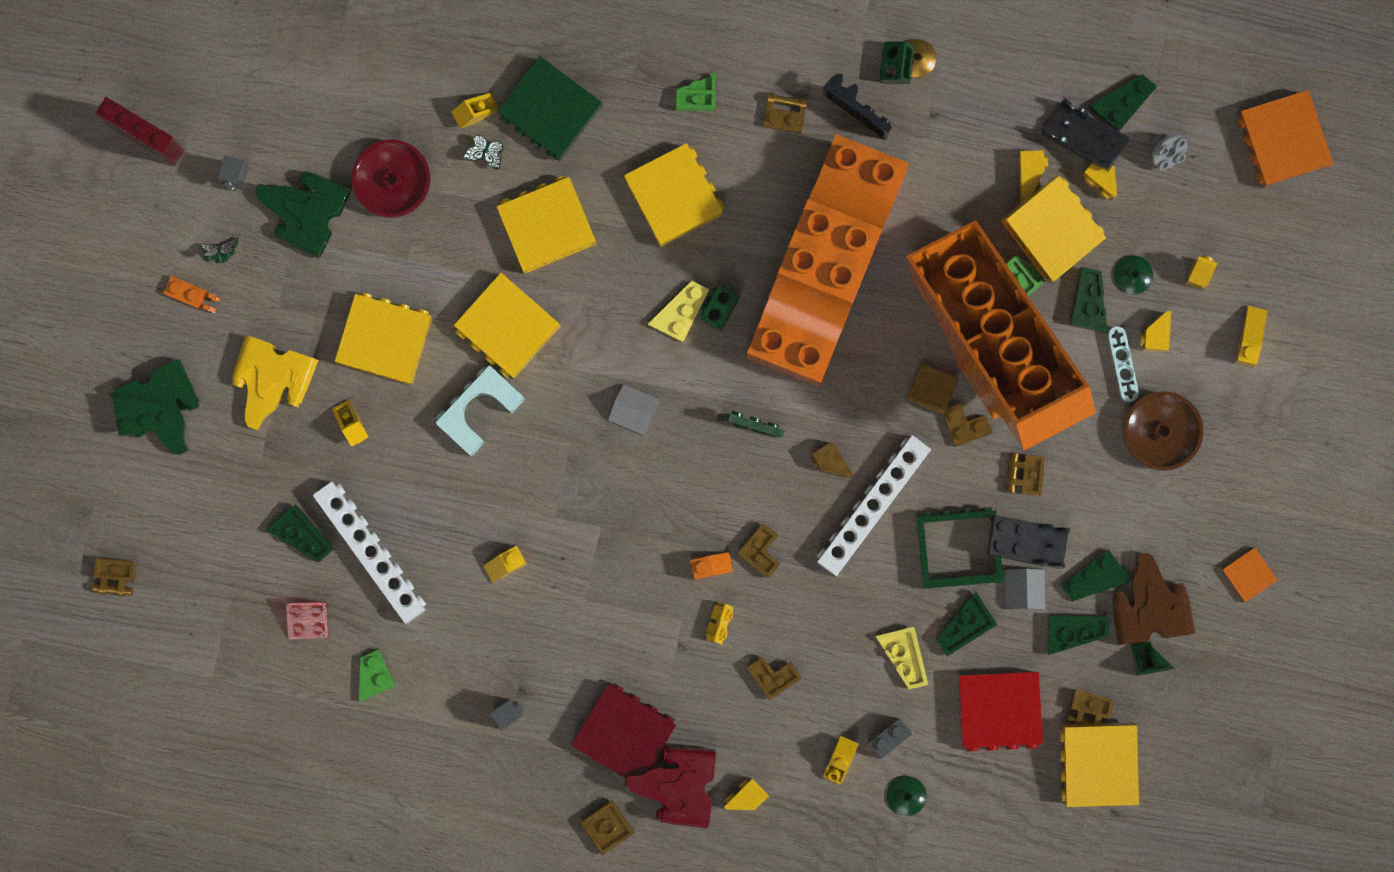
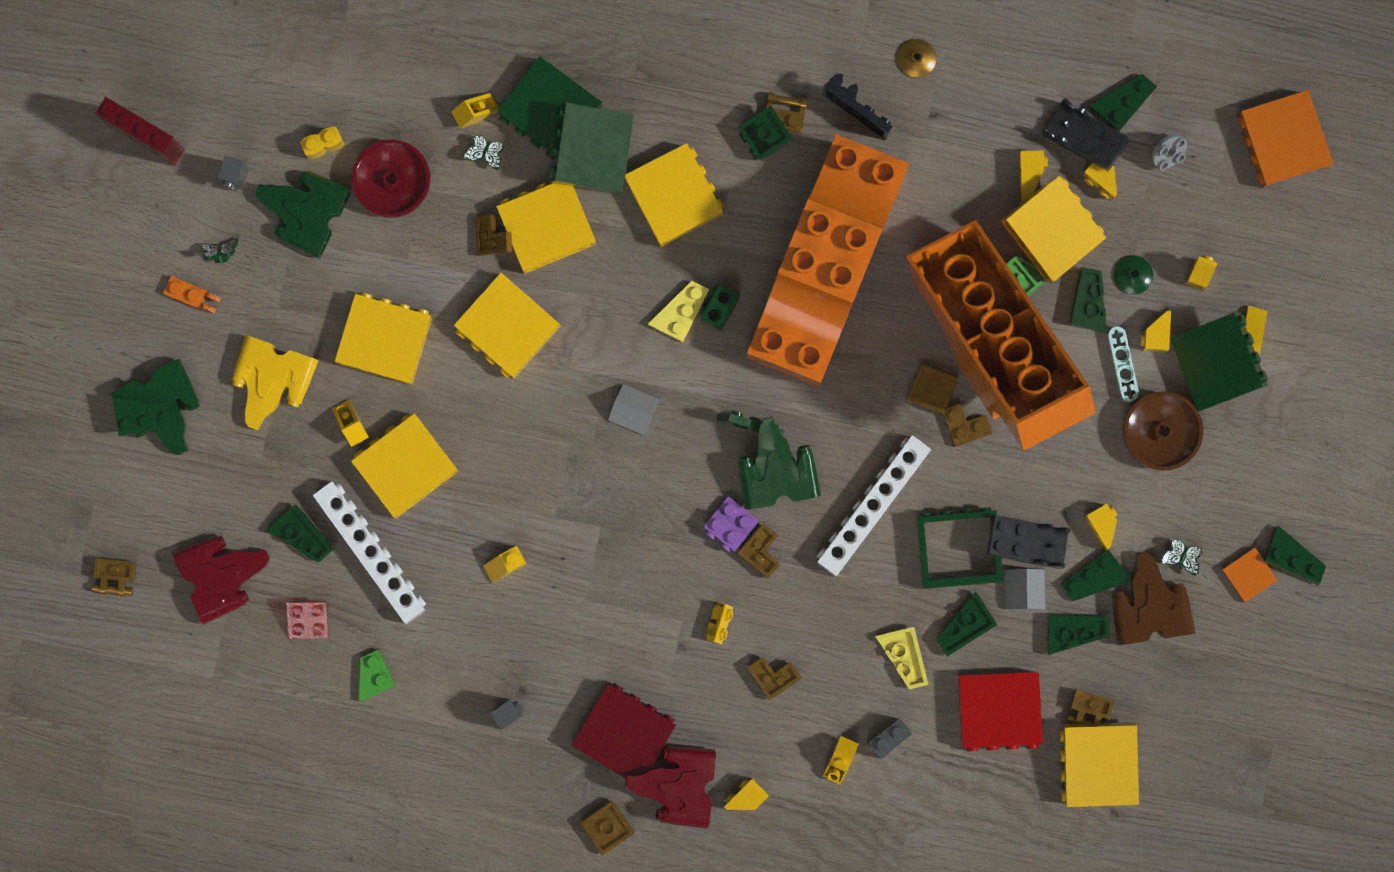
(218, 578): none -> dark red rock
(317, 145): none -> yellow brick
(404, 465): none -> yellow brick
(453, 419): light aqua arch -> none
(487, 240): none -> pearl gold plate
(591, 148): none -> dark green brick
(697, 96): bright green wing -> none
(711, 566): orange slope -> none
(730, 525): none -> medium lavender plate
(764, 133): none -> dark green plate
(774, 471): none -> dark green rock
(831, 461): pearl gold slope -> none
(899, 788): dark green dish -> none
(901, 62): dark green brick -> none
(1032, 474): pearl gold plate -> none
(1103, 524): none -> yellow slope
(1148, 660): dark green slope -> none
(1183, 556): none -> animal
(1219, 361): none -> dark green brick
(1293, 558): none -> dark green wing

